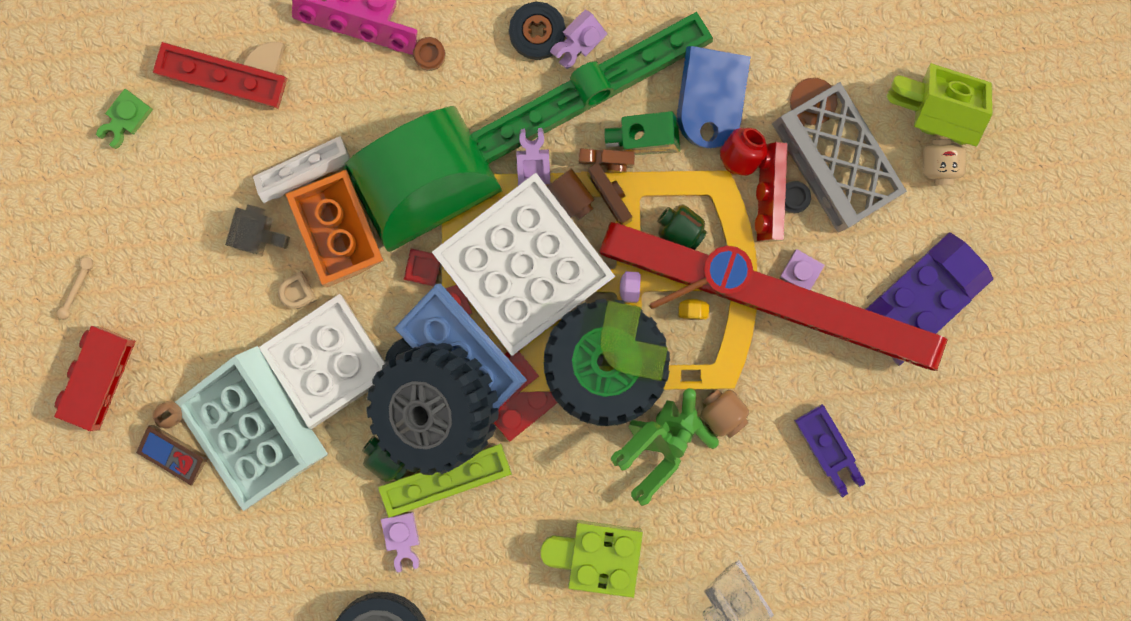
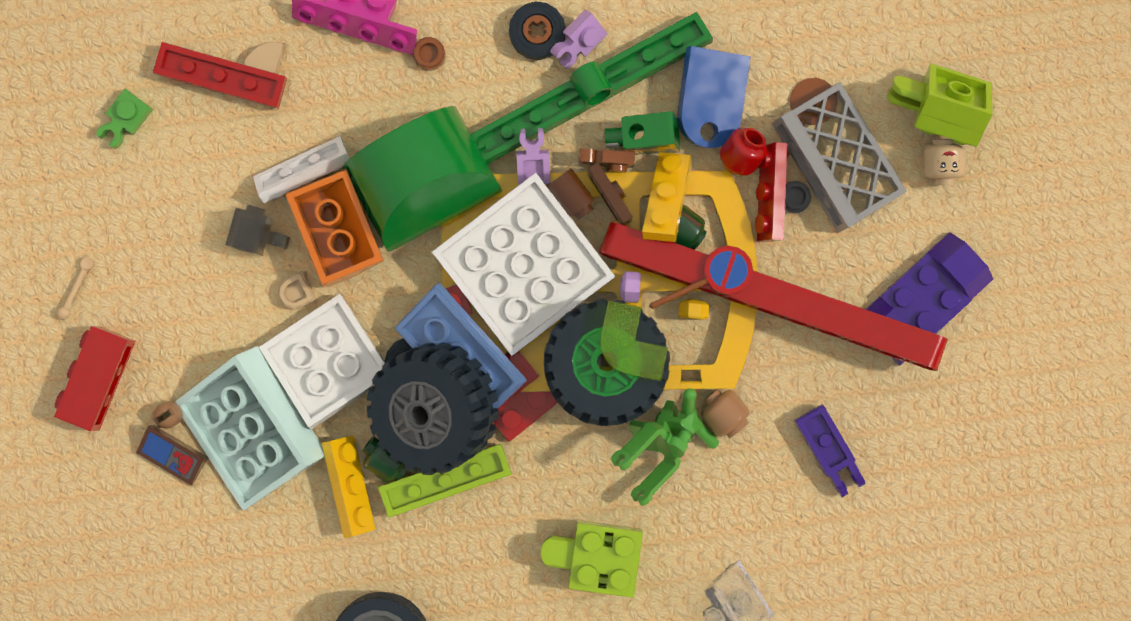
(348, 486): none -> yellow plate
(399, 535): lavender plate -> none
(422, 268): red tile -> none
(667, 197): none -> yellow plate
(801, 270): lavender plate -> none

